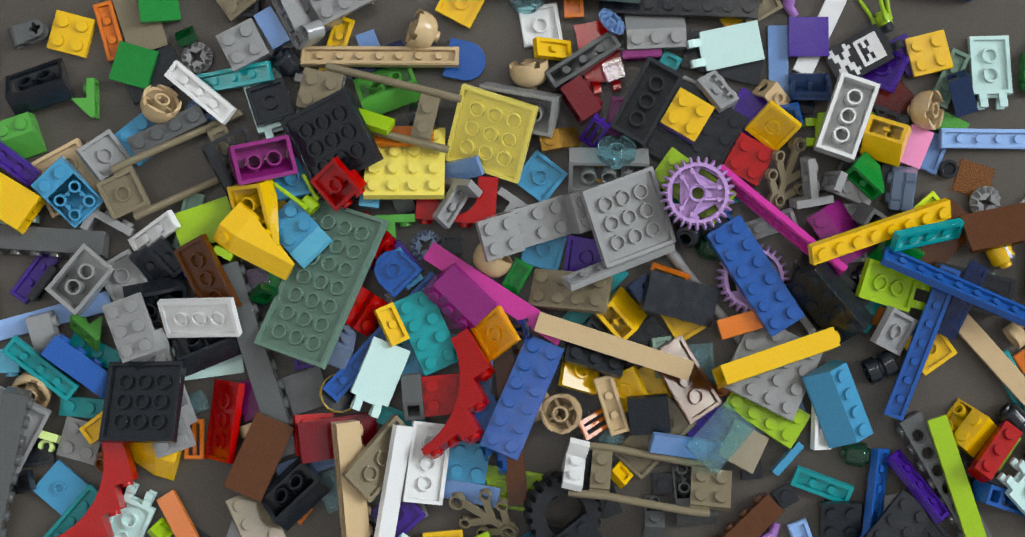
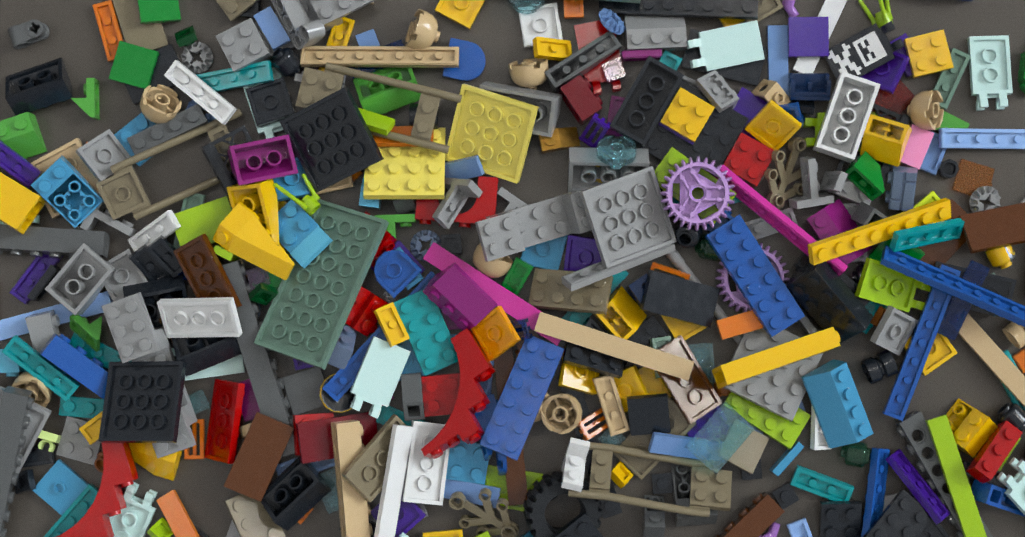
(71, 34): yellow plate -> none
(338, 184): red plate -> none
(541, 176): dark azure plate -> none
(962, 93): dark blue hinge -> none

